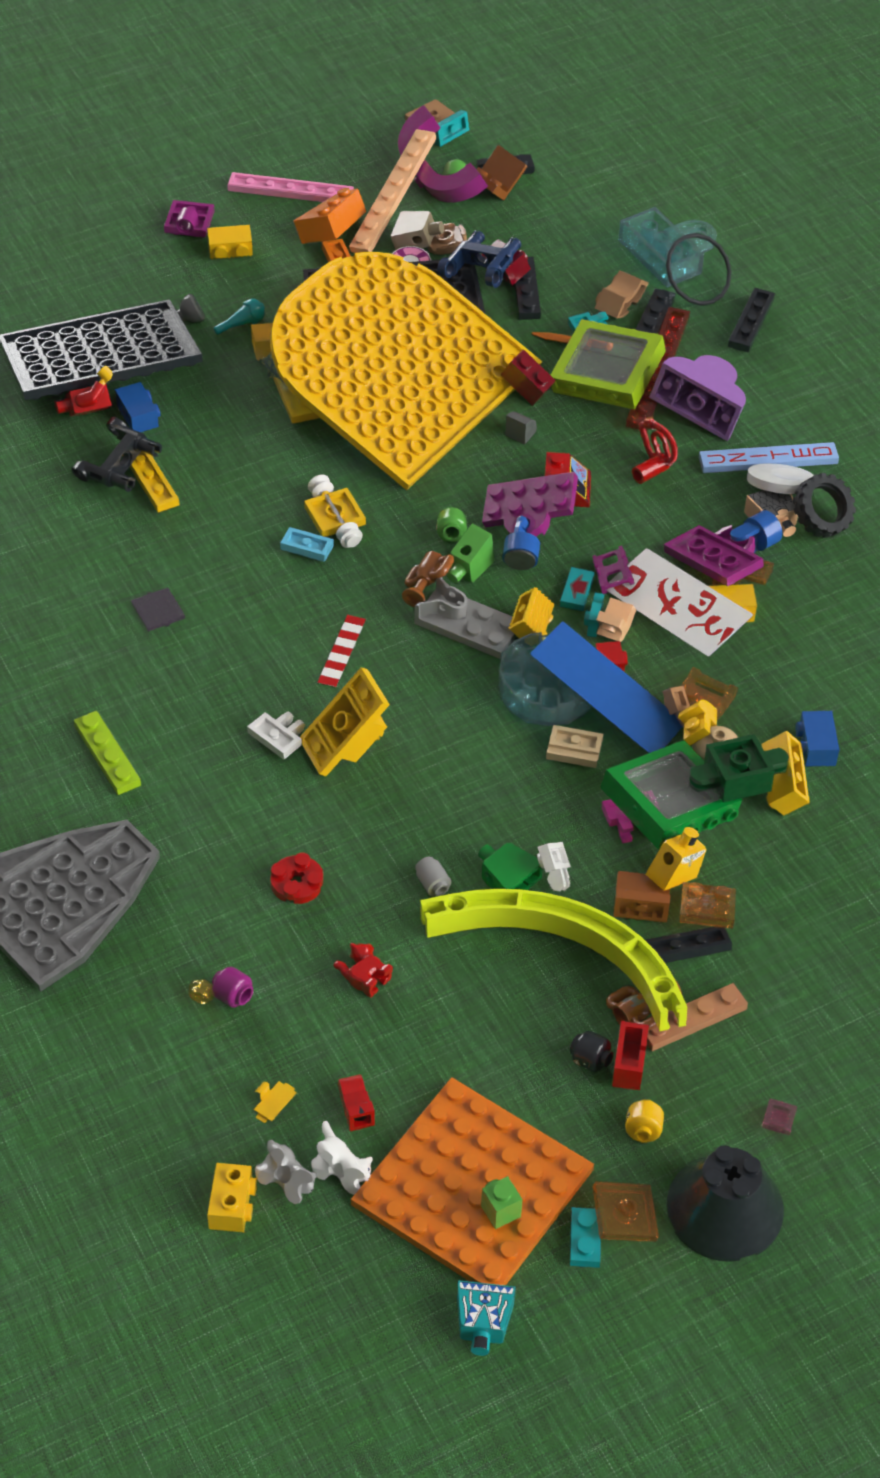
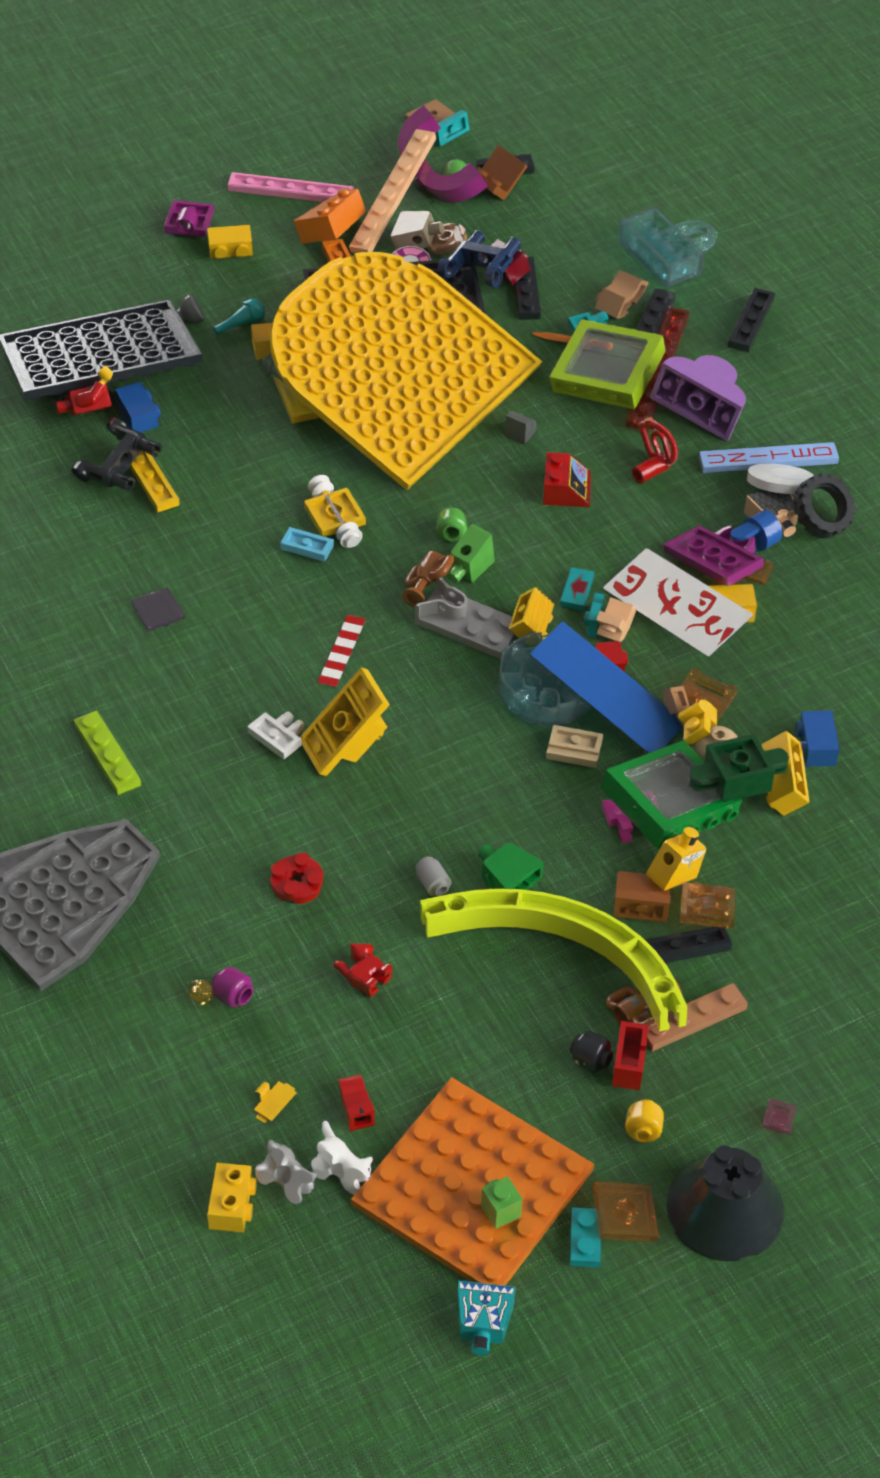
(526, 512): magenta plate -> none
(528, 377): dark red brick -> none
(555, 860): white hinge -> none
(604, 571): magenta piece -> none
(668, 262): black piece -> none

